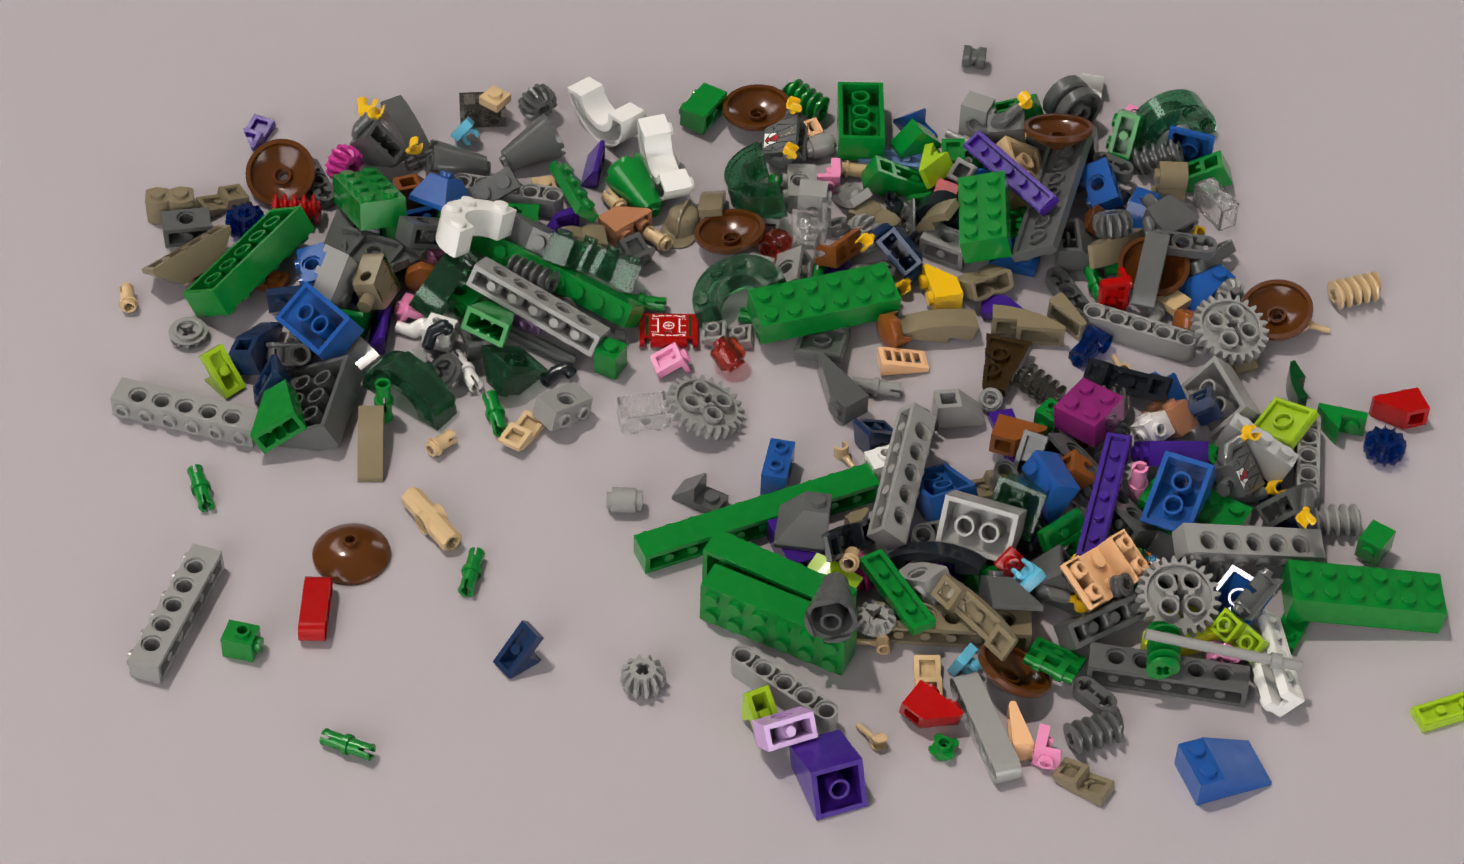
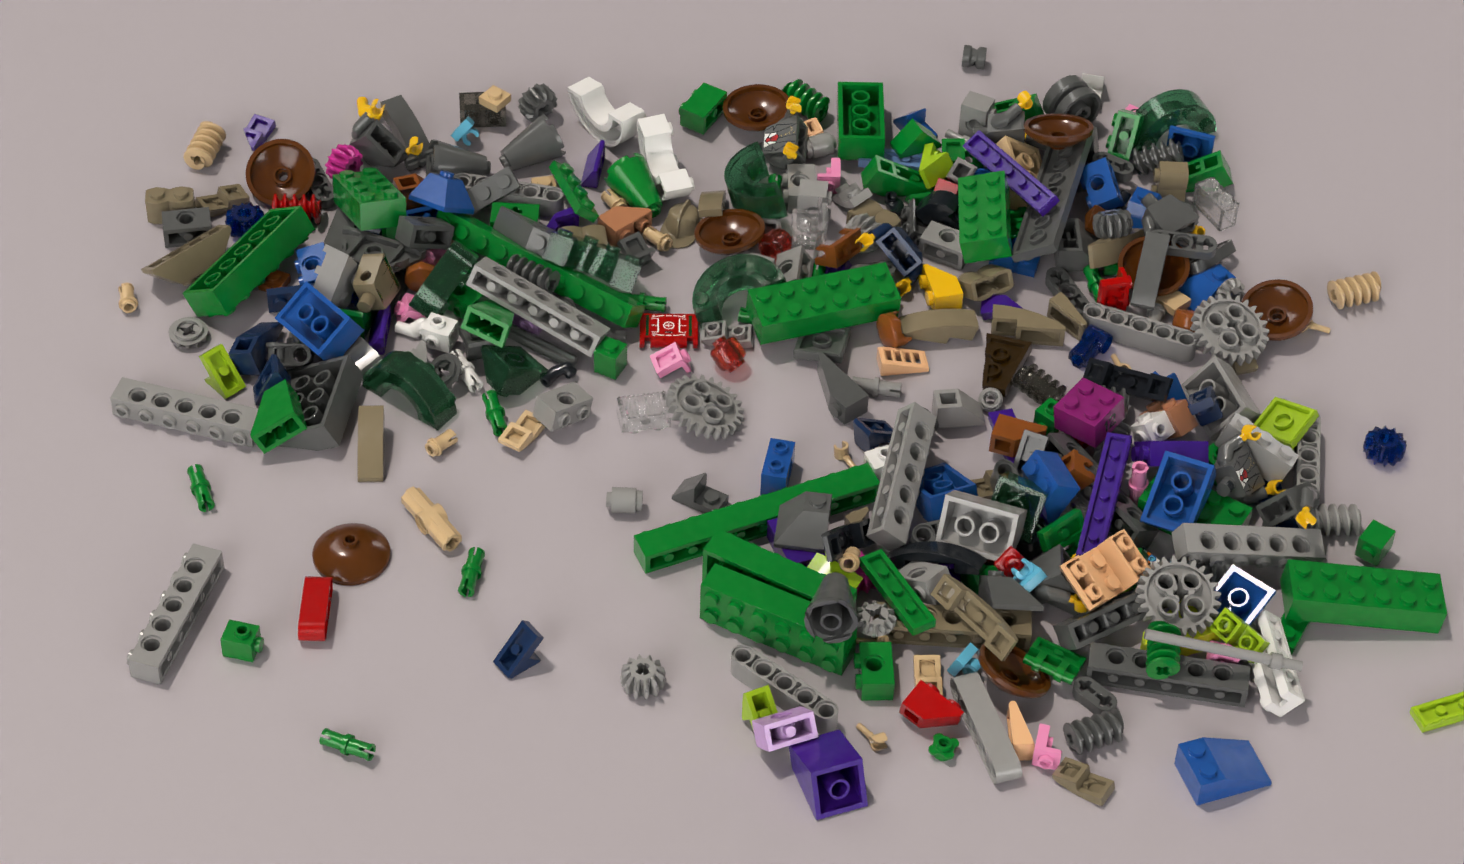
(204, 145): none -> tan piece
(383, 391): green pin -> none
(434, 330): black arm -> none
(470, 218): white brick -> none
(838, 227): dark grey bush -> none
(852, 169): tan pin -> none
(875, 671): none -> green brick
(940, 212): dark tan slope -> none
(1121, 585): dark grey bush -> none
(1251, 605): dark grey hinge -> none
(1295, 384): dark green slope -> none
(1340, 419): green slope -> none
(1401, 408): red slope -> none

